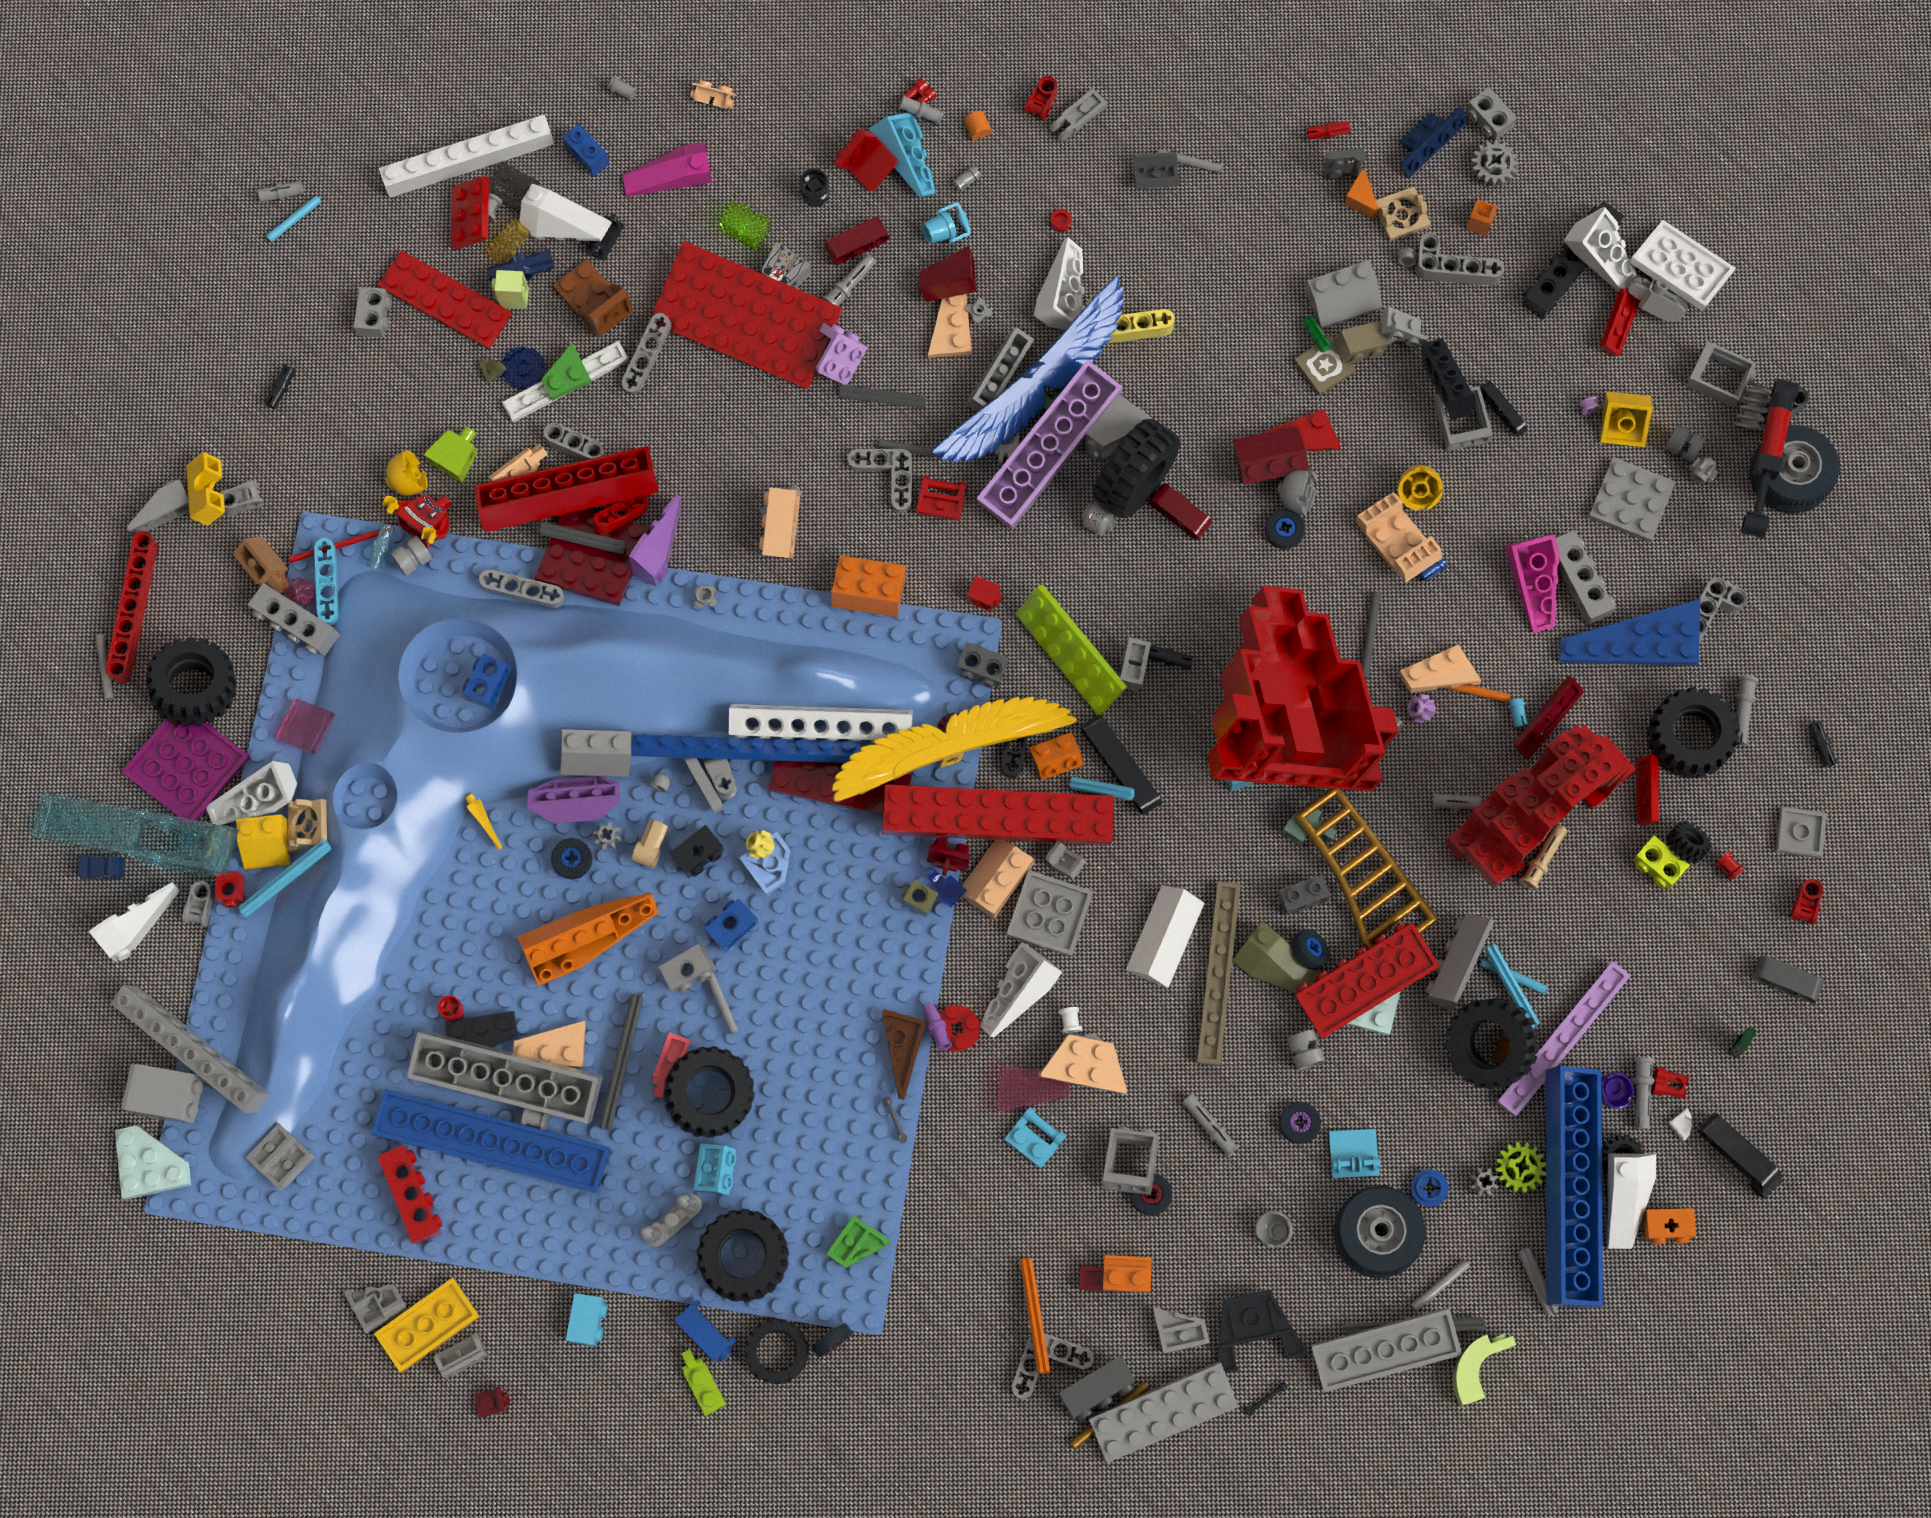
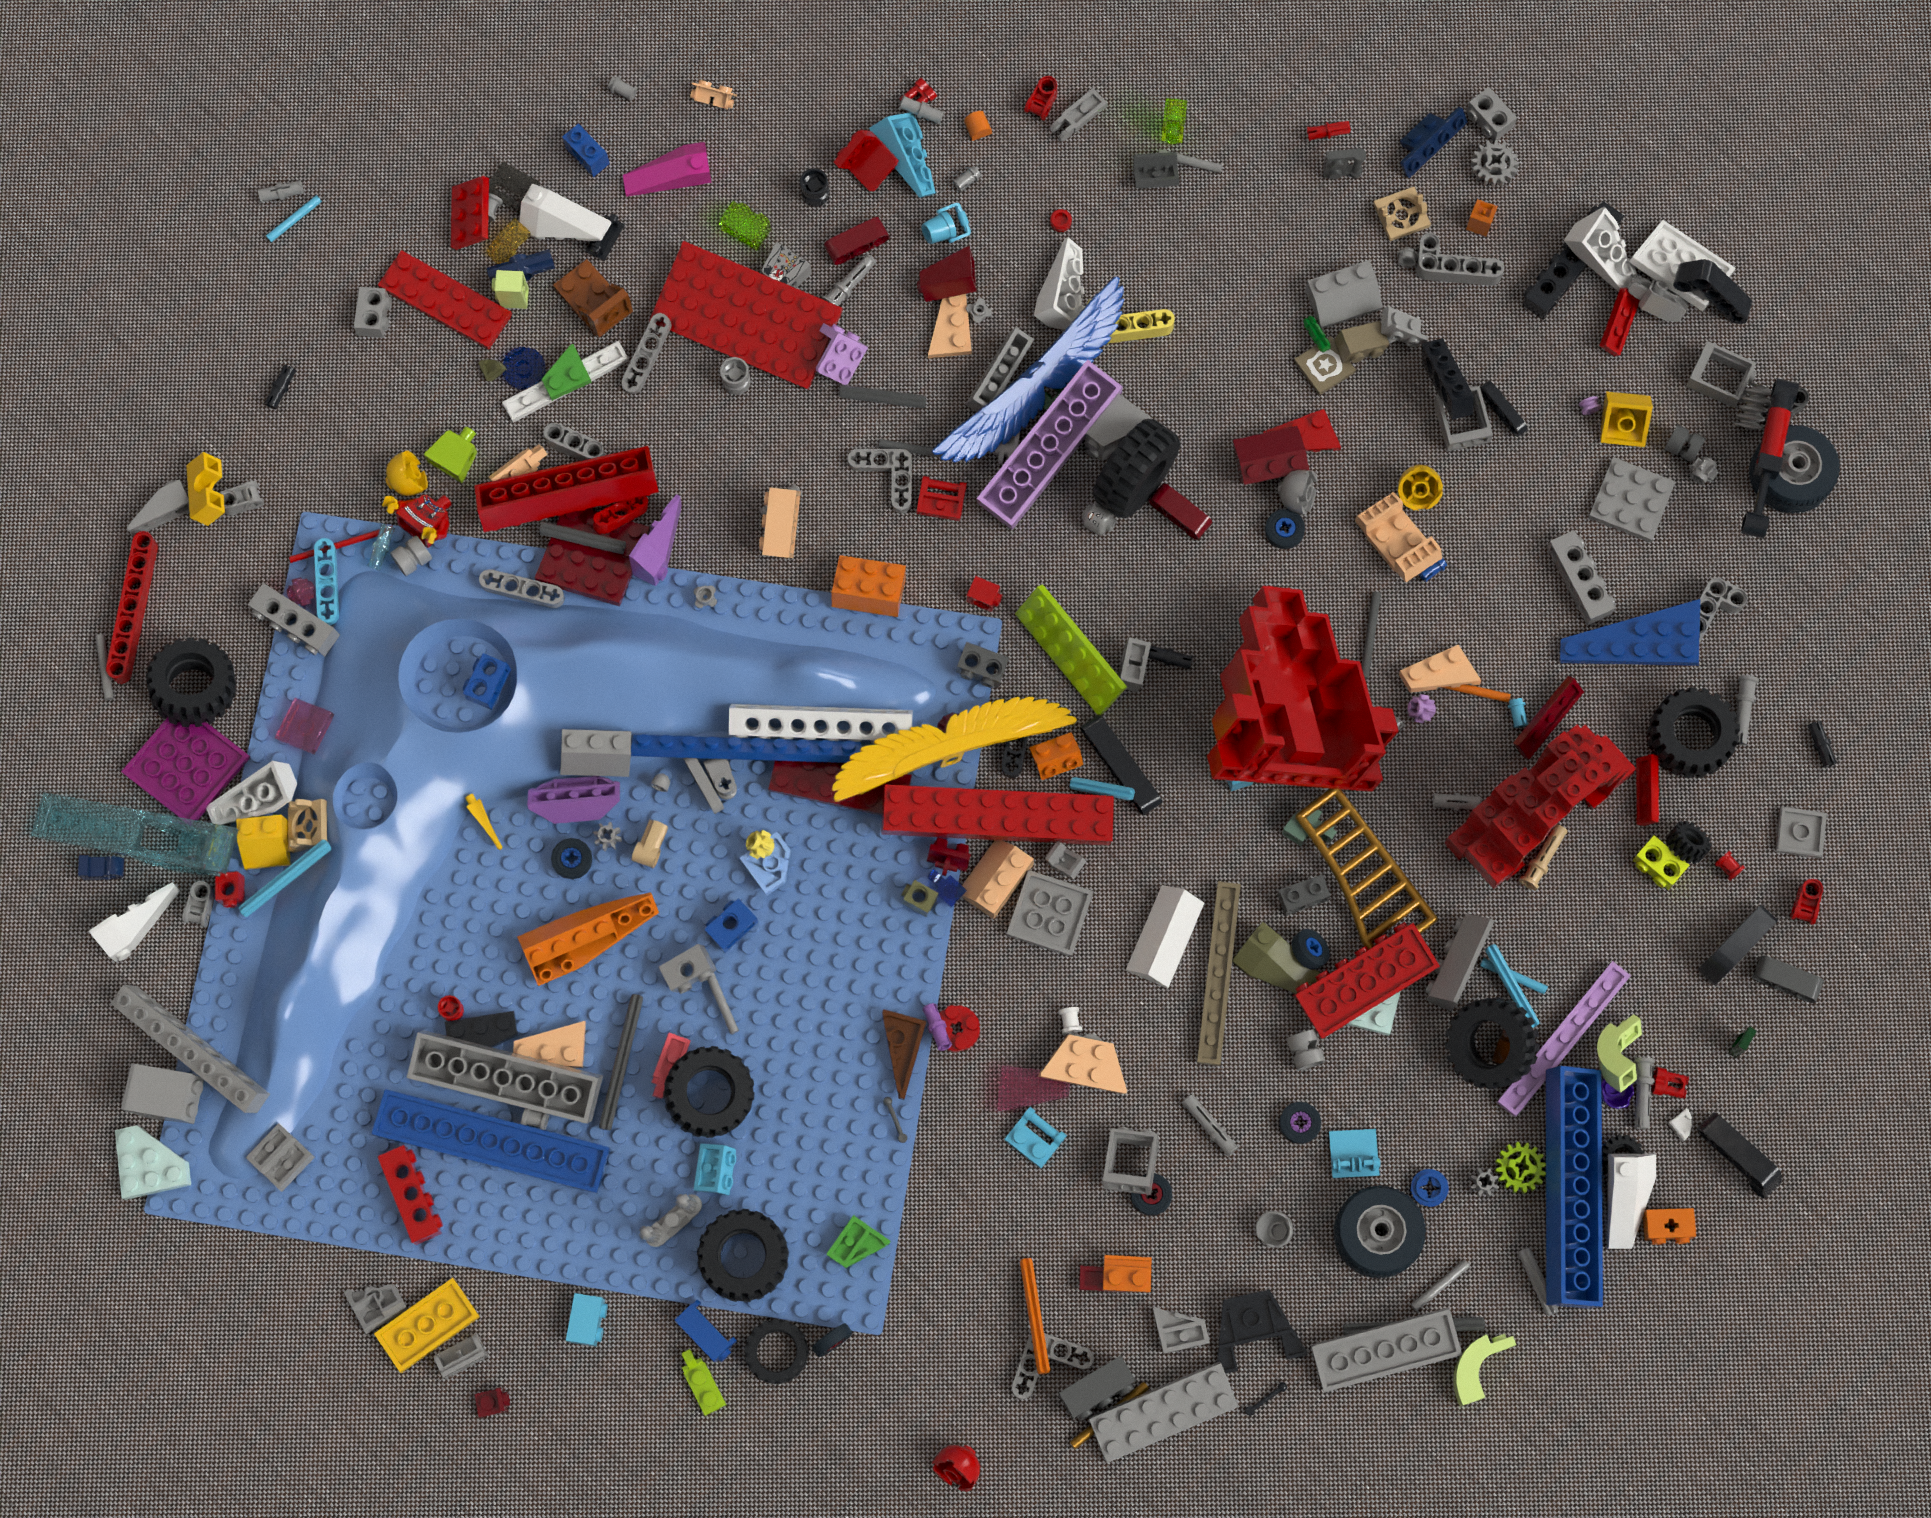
(262, 563): medium nougat hinge -> none
(466, 156): white brick -> none
(704, 842): black brick -> none
(735, 376): none -> light grey wheel
(957, 1465): none -> red cylinder
(1025, 983): white wedge -> none
(1174, 120): none -> clear neon green brick
(1362, 197): orange slope -> none
(1535, 574): dark pink wedge -> none
(1615, 1067): none -> yellowish green arch
(1716, 287): none -> black beam
(1737, 945): none -> black beam

